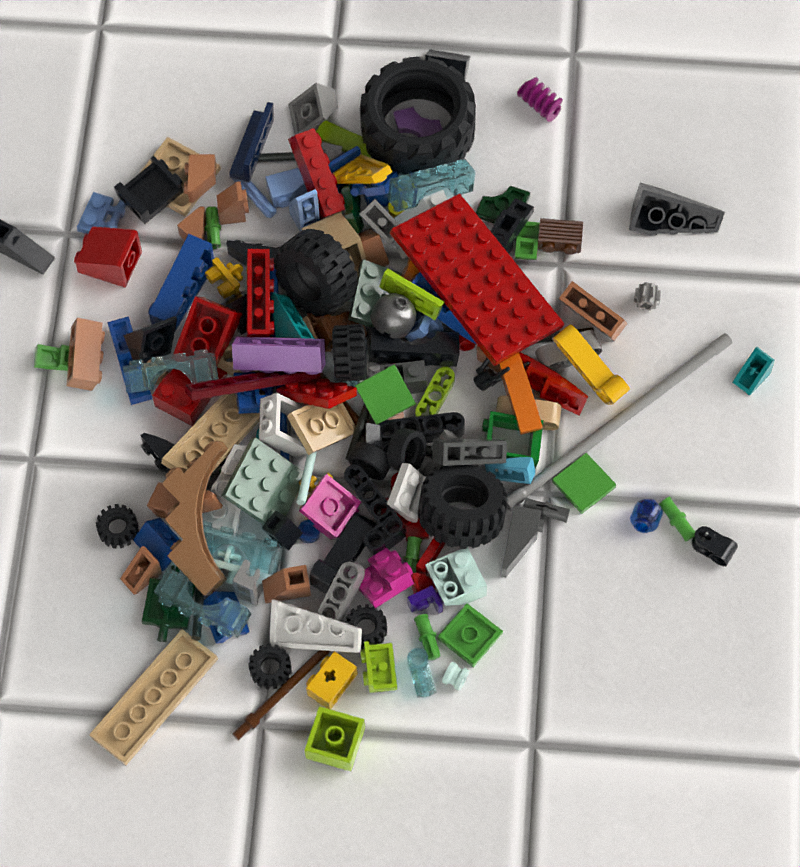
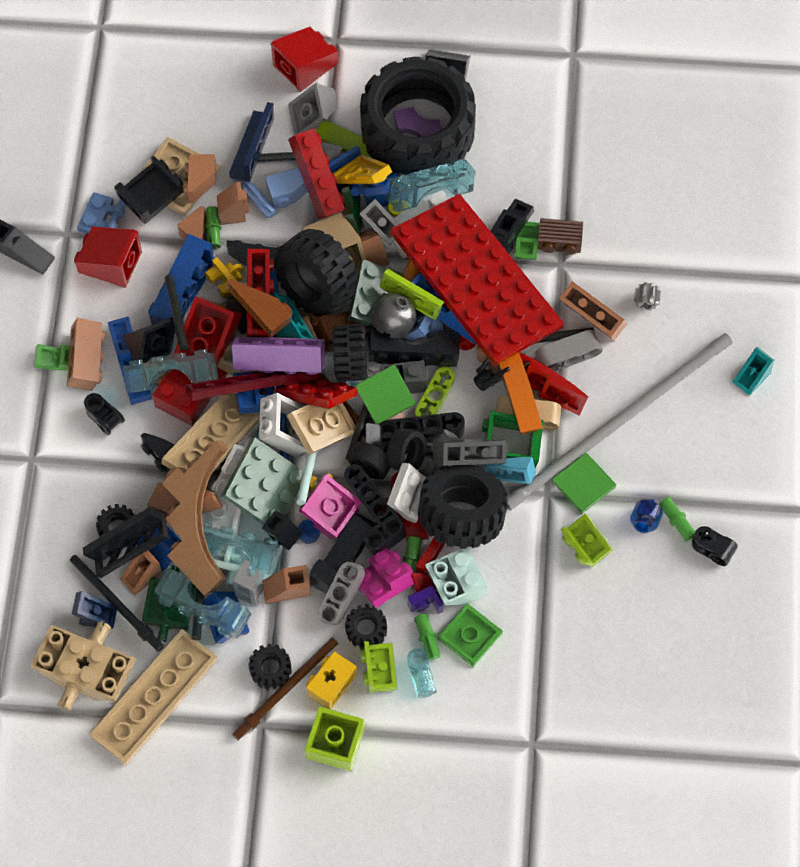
(65, 653): none -> tan slope
(92, 610): none -> dark blue slope
(105, 415): none -> black piece
(127, 536): none -> black fence
(144, 631): none -> black bar
(176, 312): none -> pearl dark grey bar
(264, 308): none -> dark orange slope
(303, 57): none -> red slope
(305, 209): light blue slope -> none
(308, 630): white wing -> none
(455, 676): light aqua wheel -> none
(492, 207): dark green tile -> none
(522, 535): dark grey slope -> none
(540, 99): magenta piece -> none
(548, 510): dark grey pin -> none
(587, 541): none -> lime bracket
(590, 365): yellow beam -> none
(663, 212): black wedge -> none

